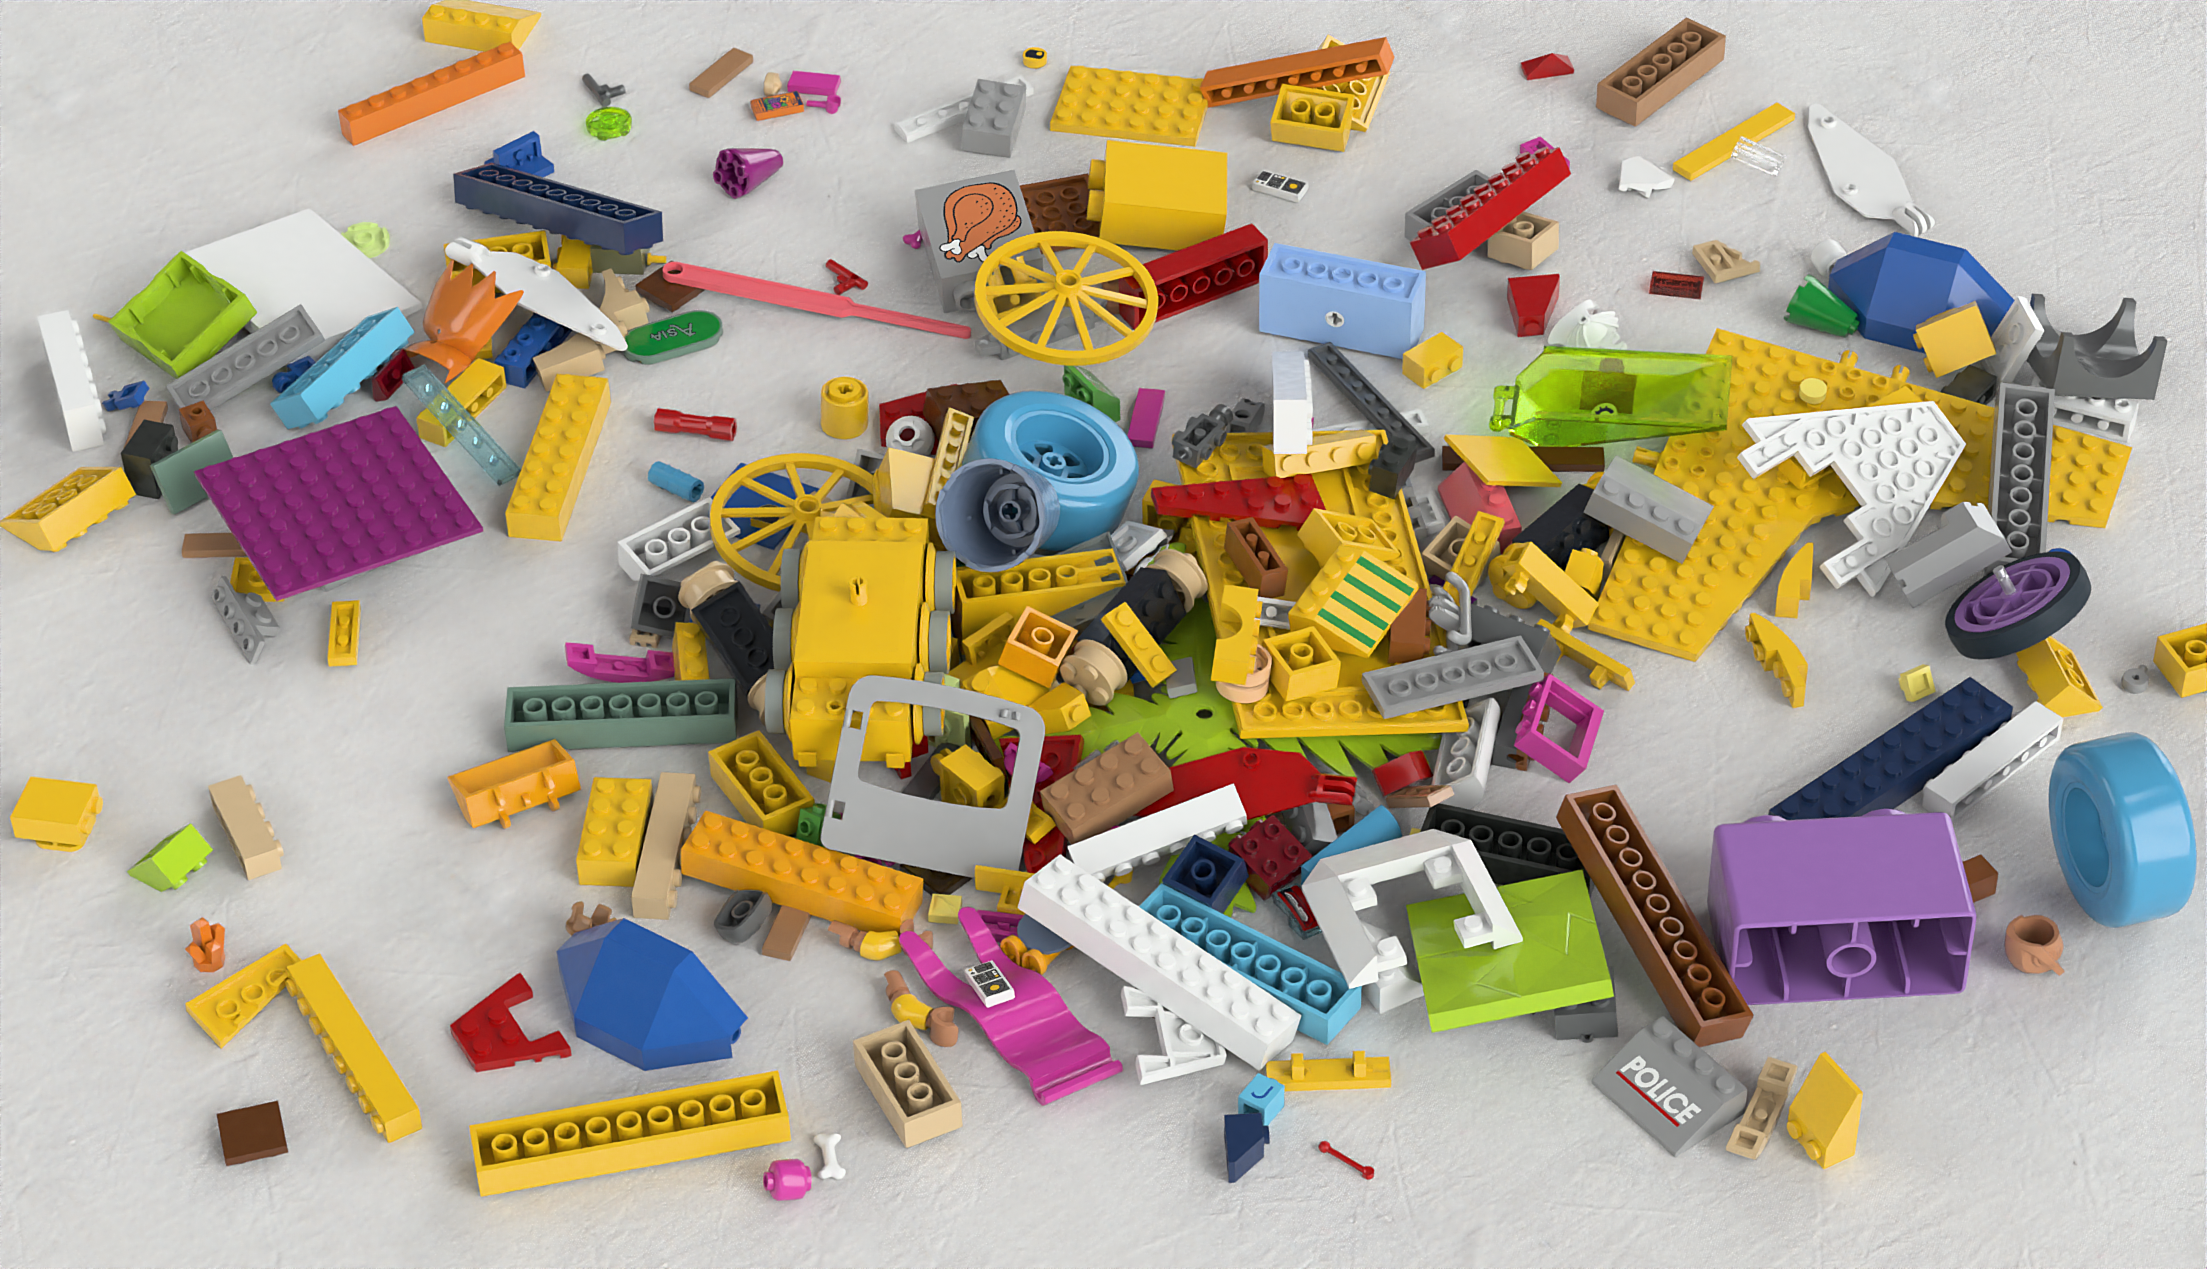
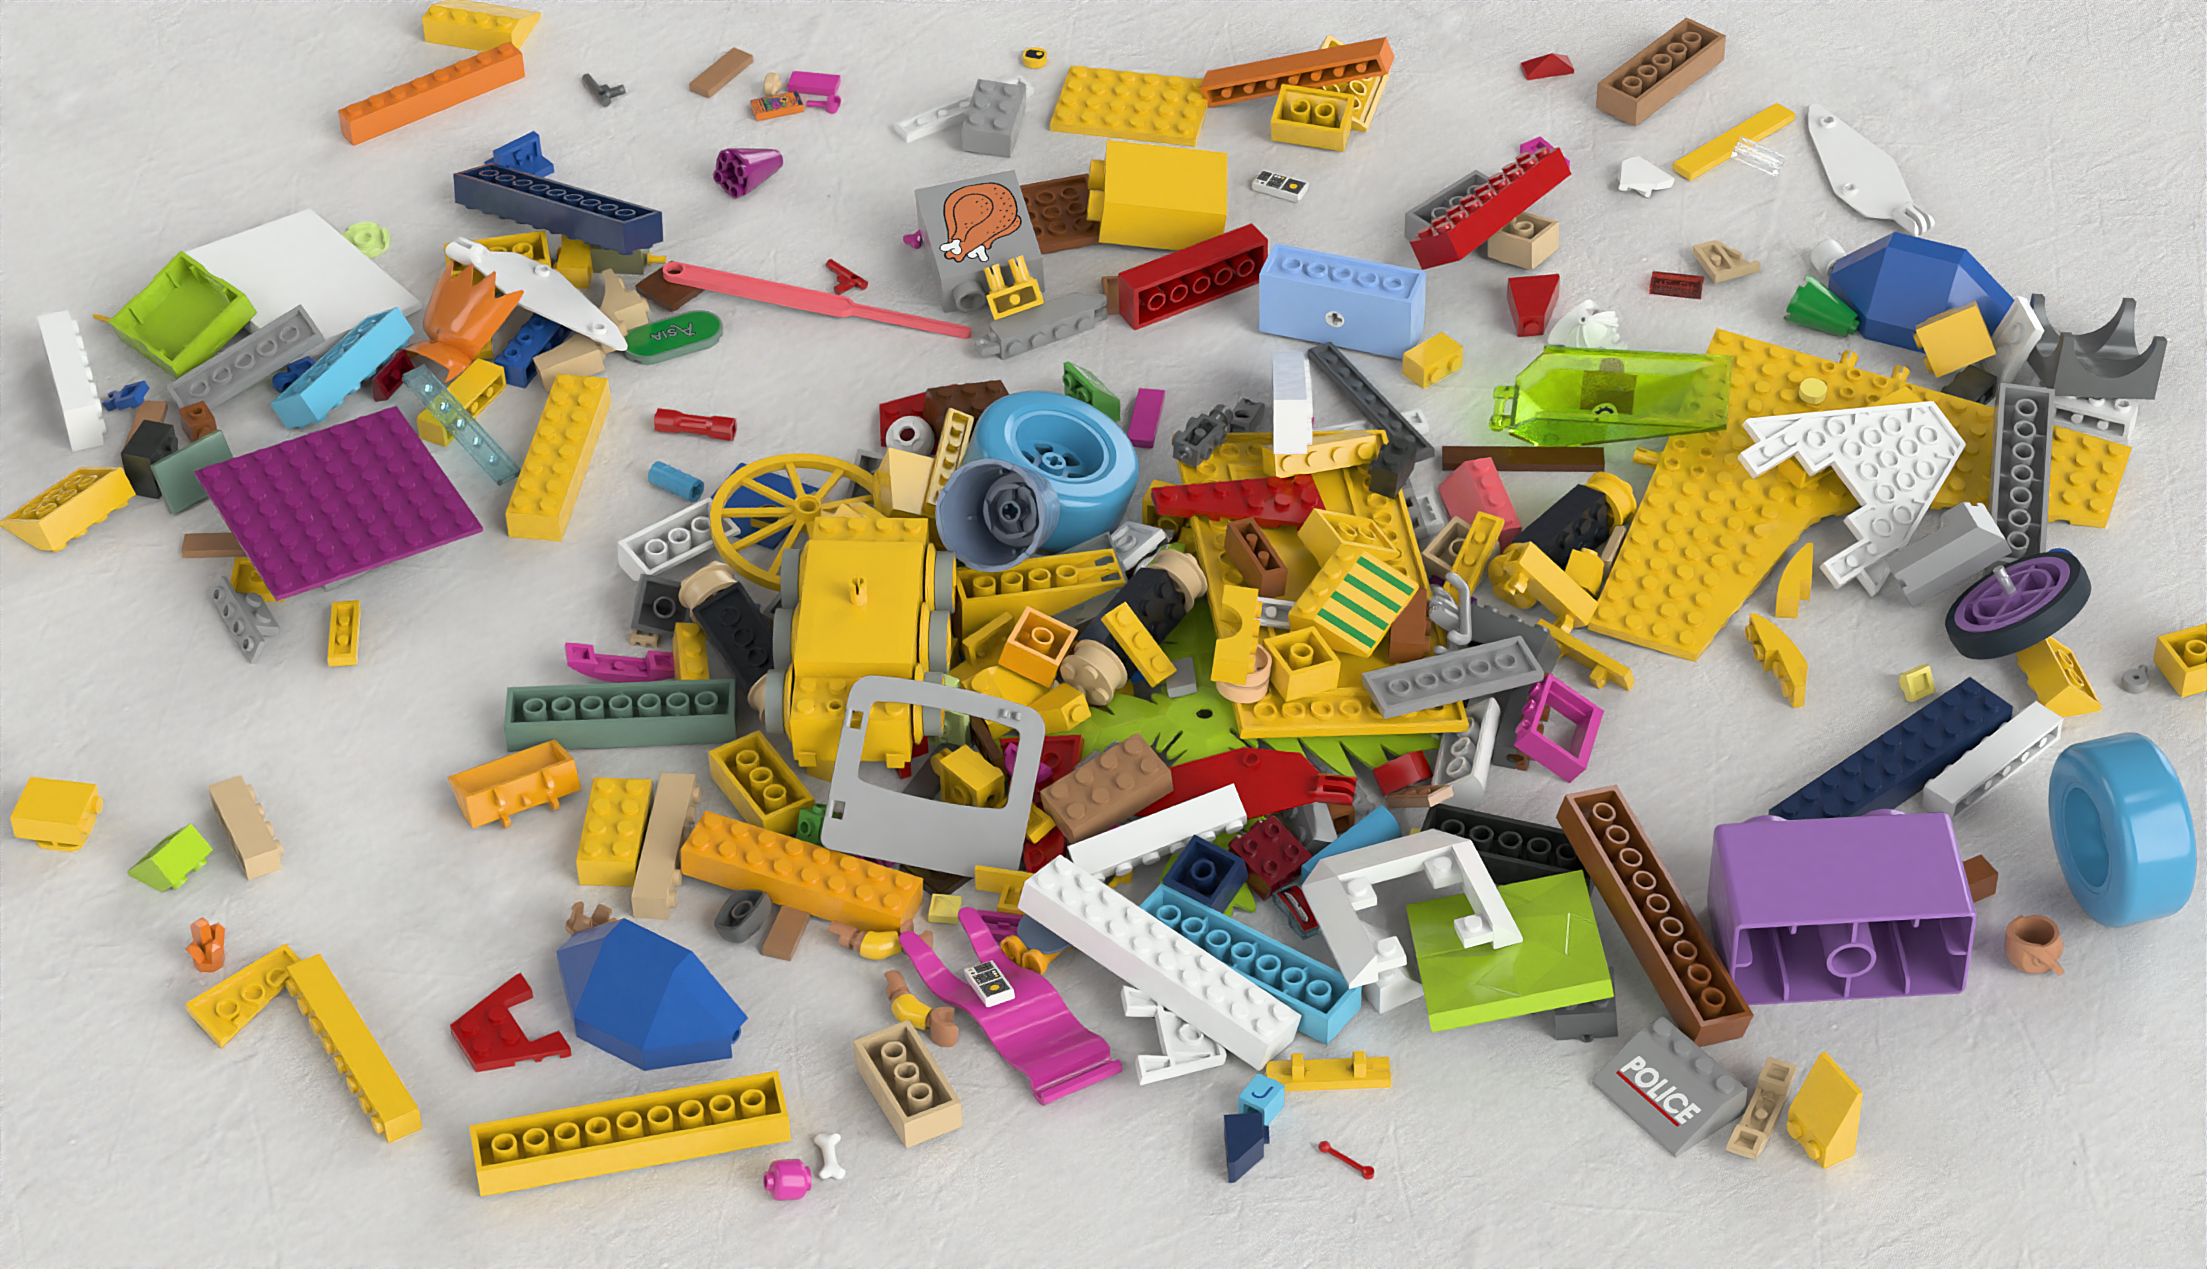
(252, 1133): reddish brown tile -> none
(609, 124): clear neon green wheel -> none
(844, 407): yellow piece -> none
(1066, 290): yellow wheel -> none
(1502, 461): yellow piece -> none
(1648, 509): light grey slope -> none

